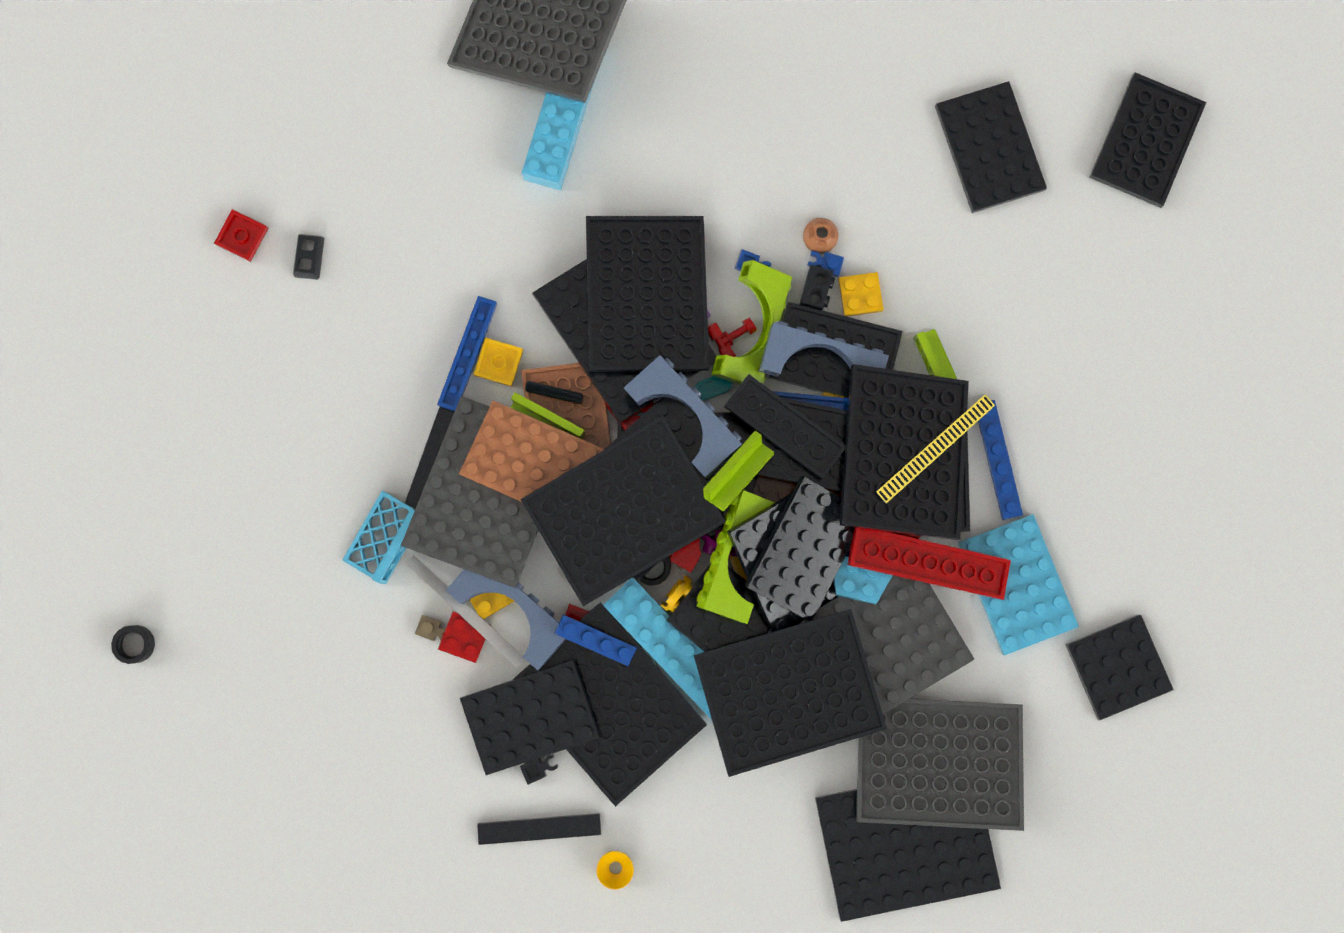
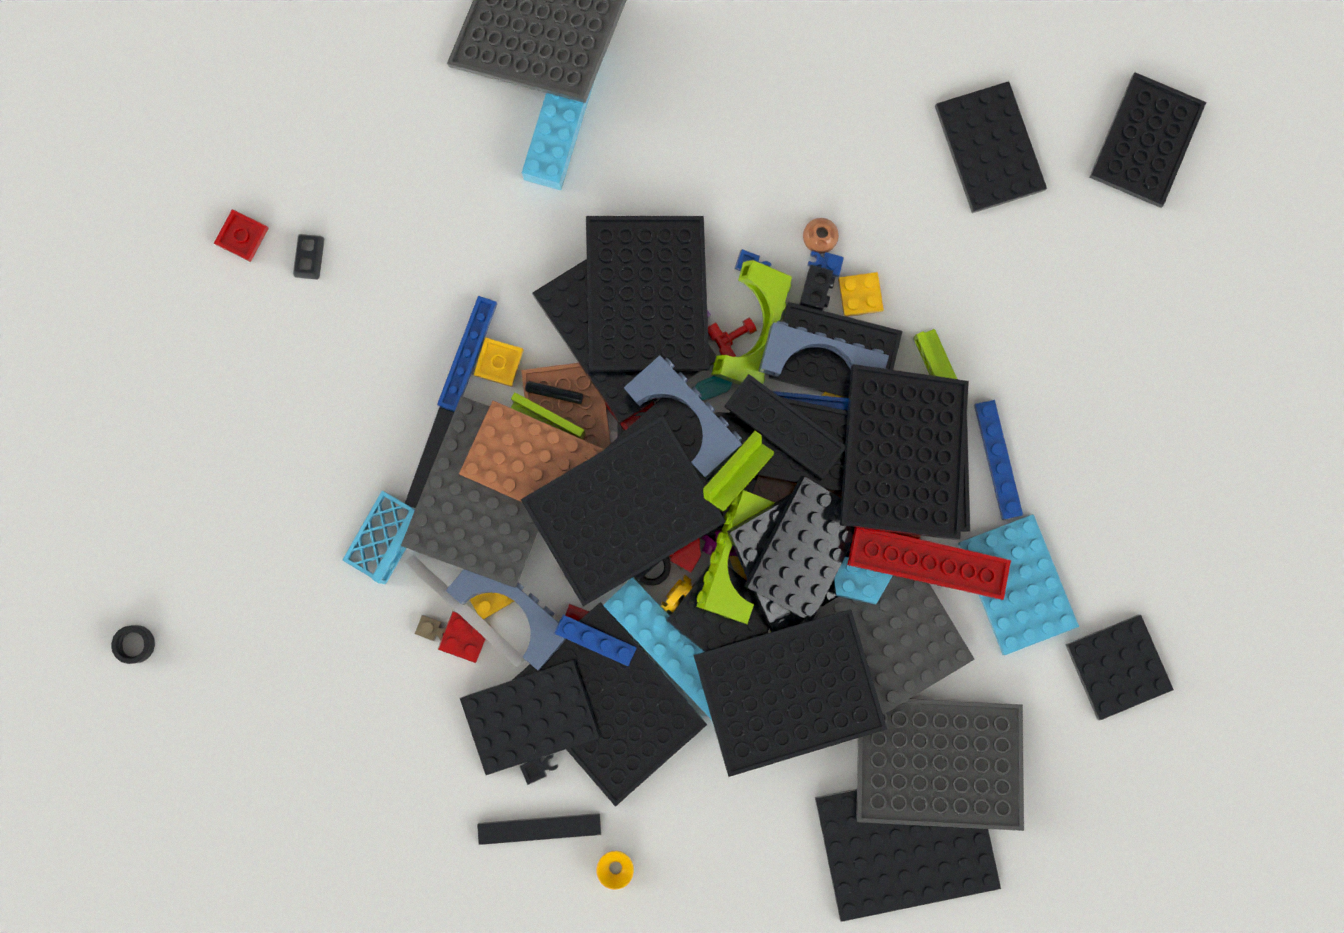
(935, 448): light yellow sticker -> none

